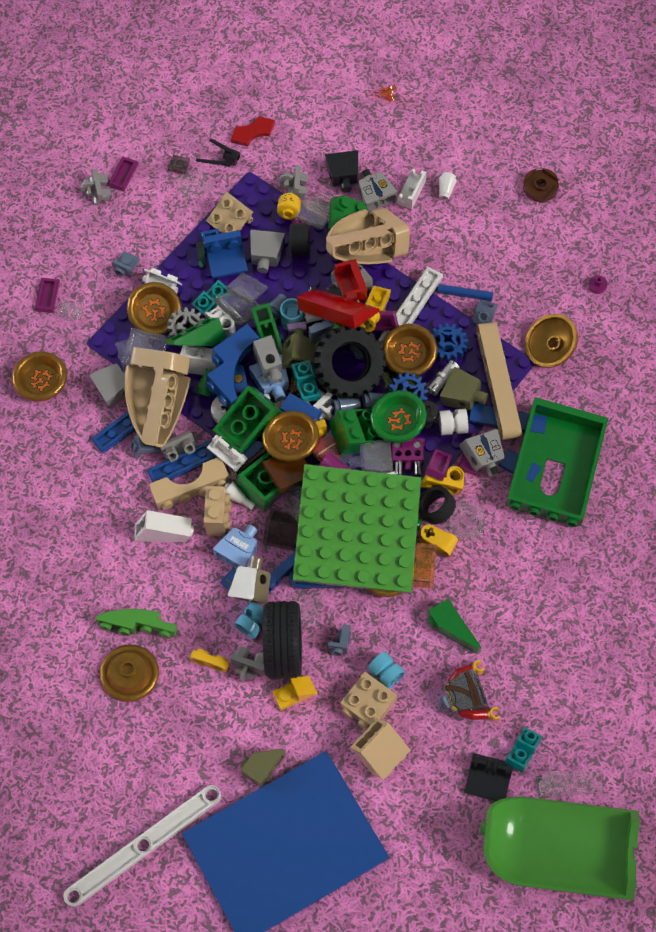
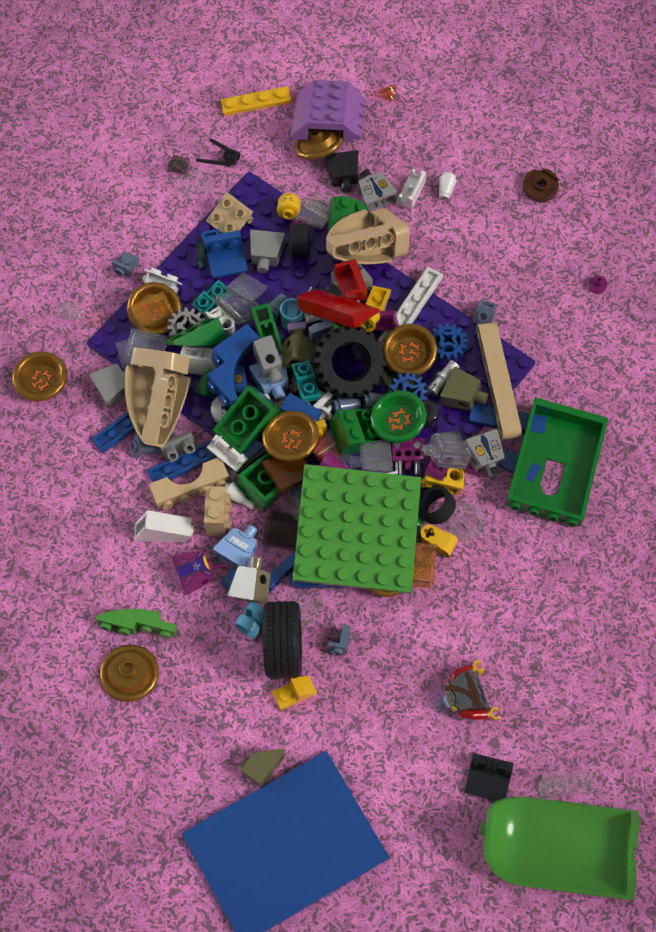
(47, 295): magenta tile -> none
(93, 187): light grey hips -> none
(123, 174): magenta tile -> none
(130, 854): white beam -> none
(150, 310): none -> clear yellow panel
(195, 569): none -> torso
(214, 662): yellow plate -> none
(240, 659): light grey hips -> none
(245, 134): red tile -> none
(256, 101): none -> yellow plate
(294, 182): light grey hips -> none
(319, 144): none -> pearl gold piece
(329, 106): none -> medium lavender slope
(368, 701): tan brick -> none
(380, 748): tan brick -> none
(384, 668): medium azure wheel -> none
(447, 450): none -> clear torso
(451, 625): green slope -> none
(453, 422): white wheel -> none
(465, 292): blue piece -> none
(523, 749): teal slope -> none
(545, 334): pearl gold dish -> none

